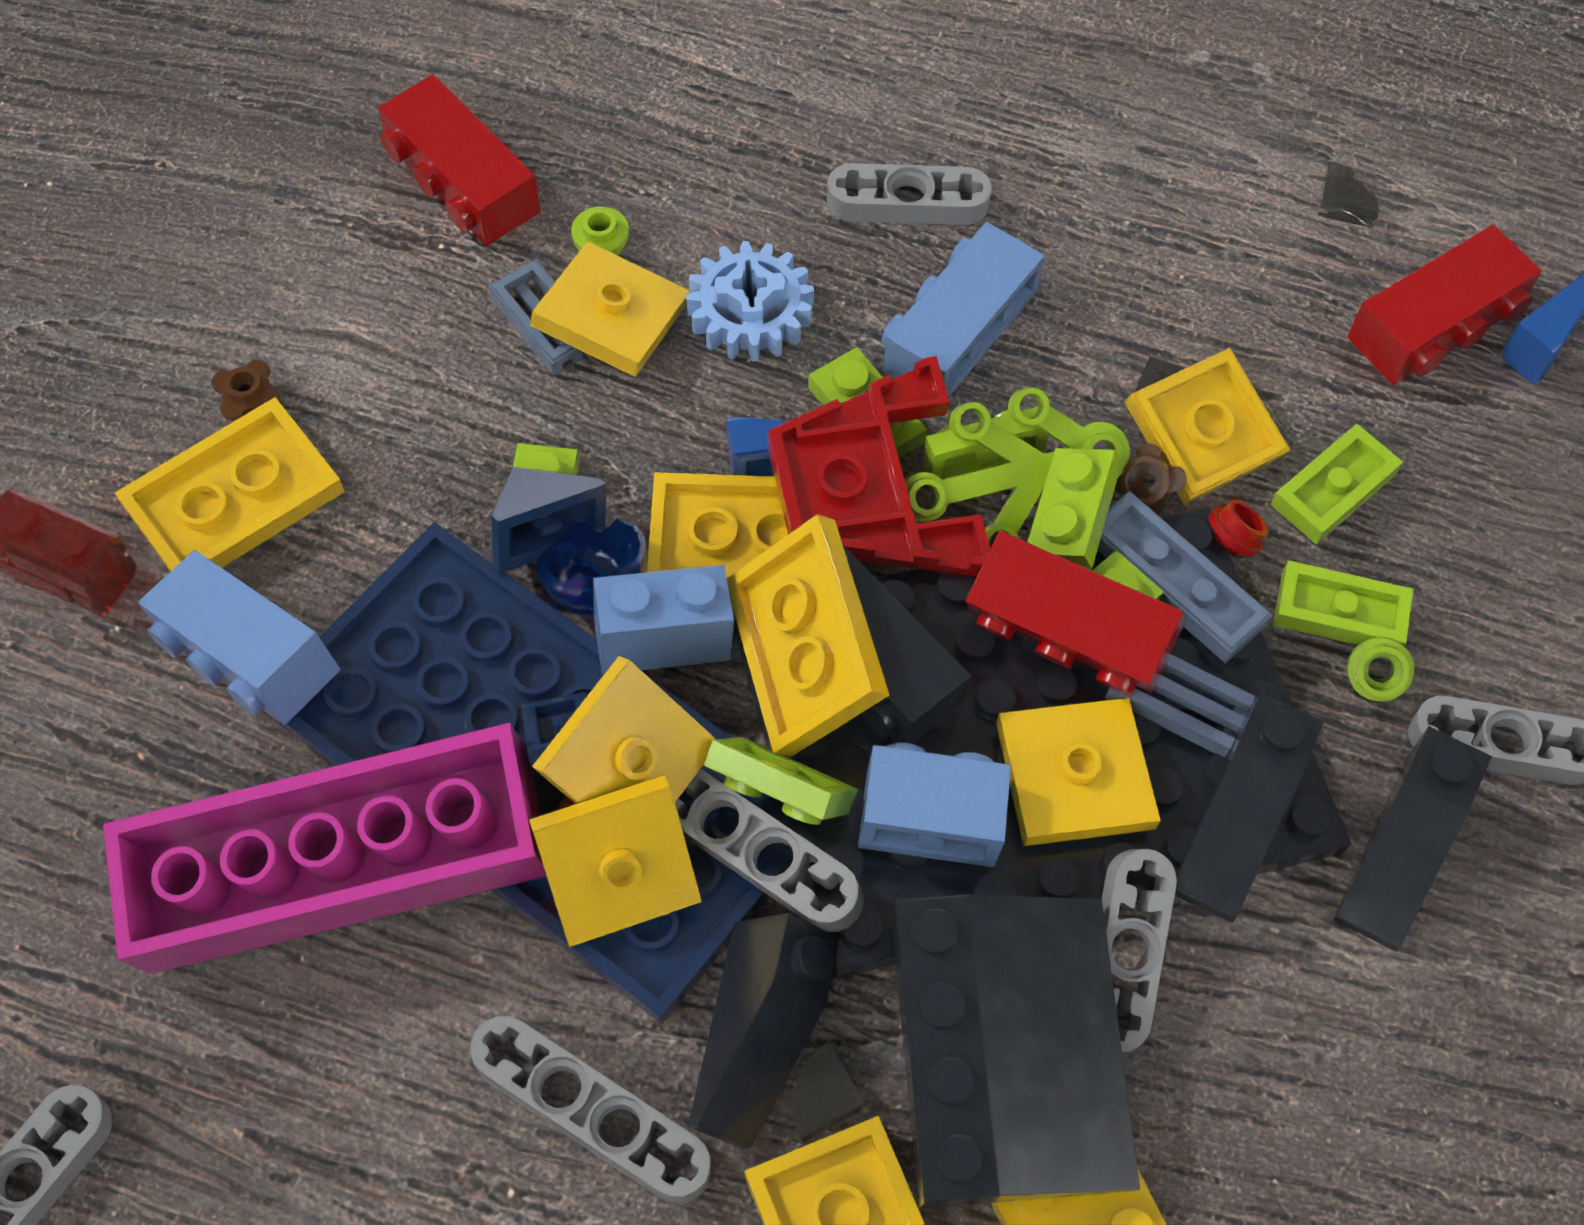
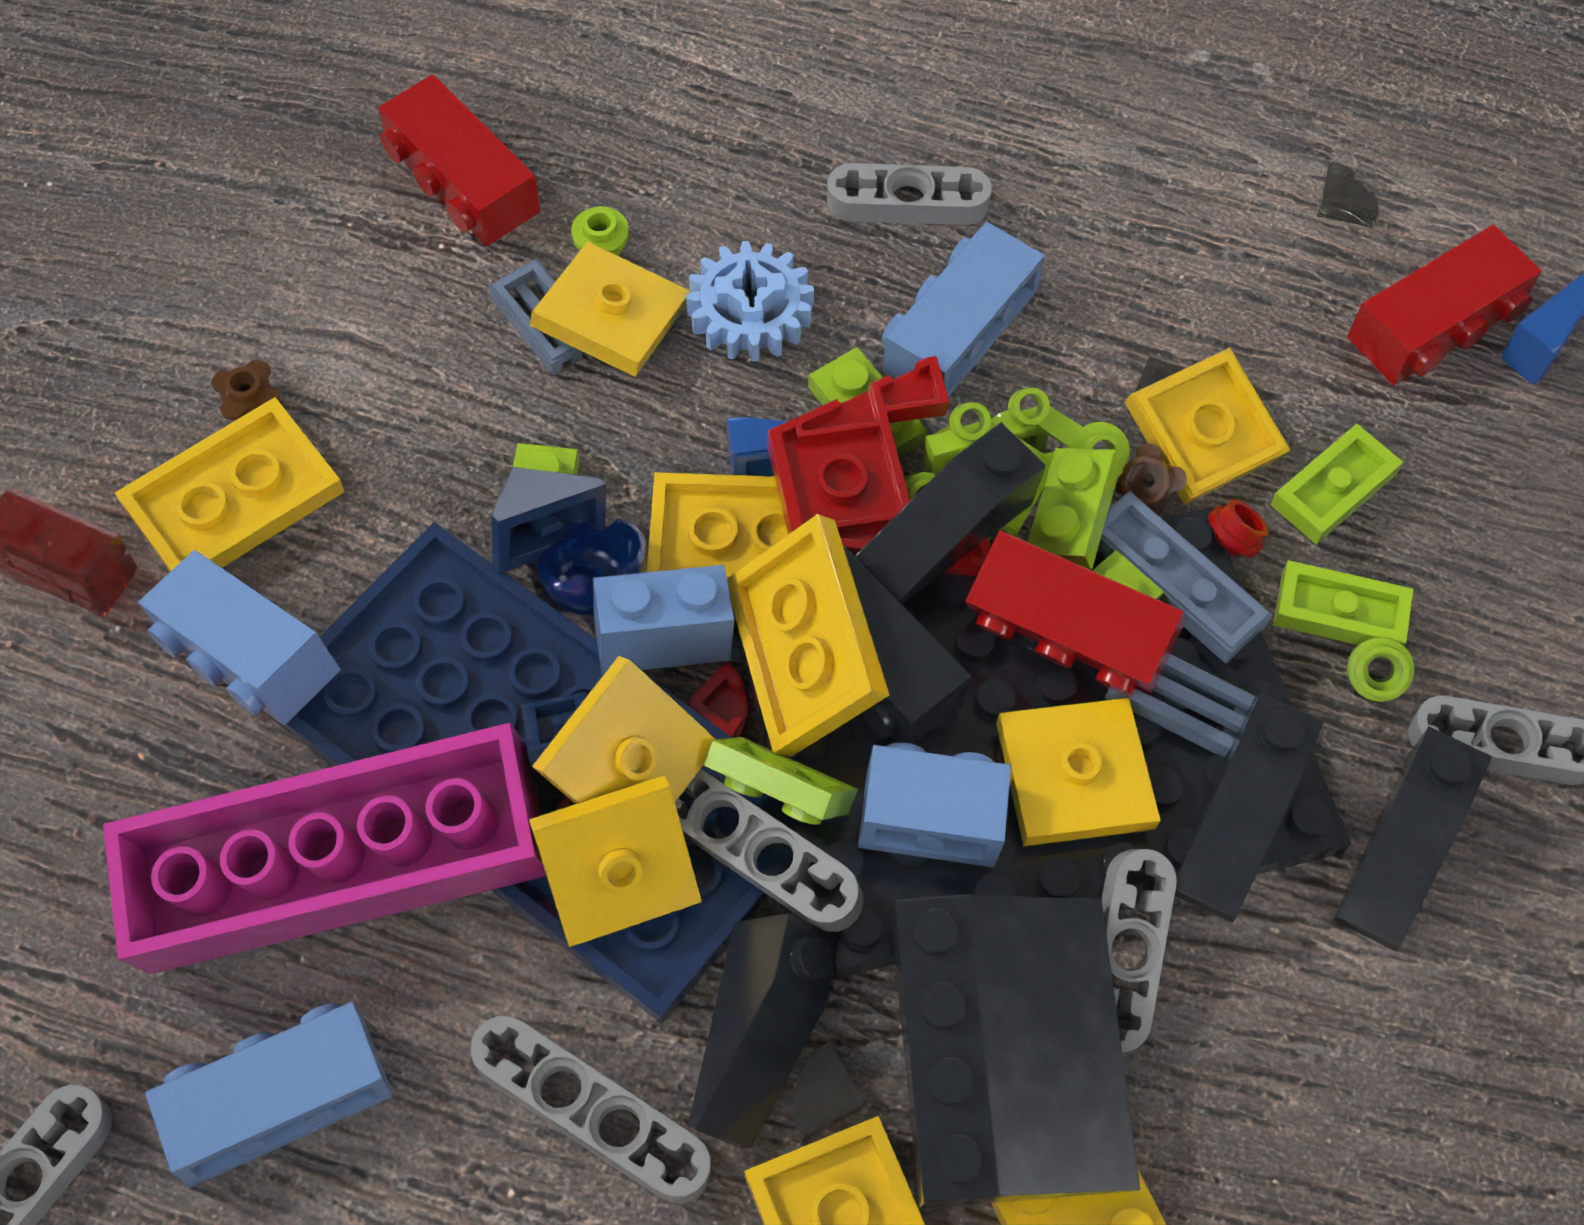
(267, 1093): none -> medium blue brick
(723, 701): none -> red tile
(954, 513): none -> black slope

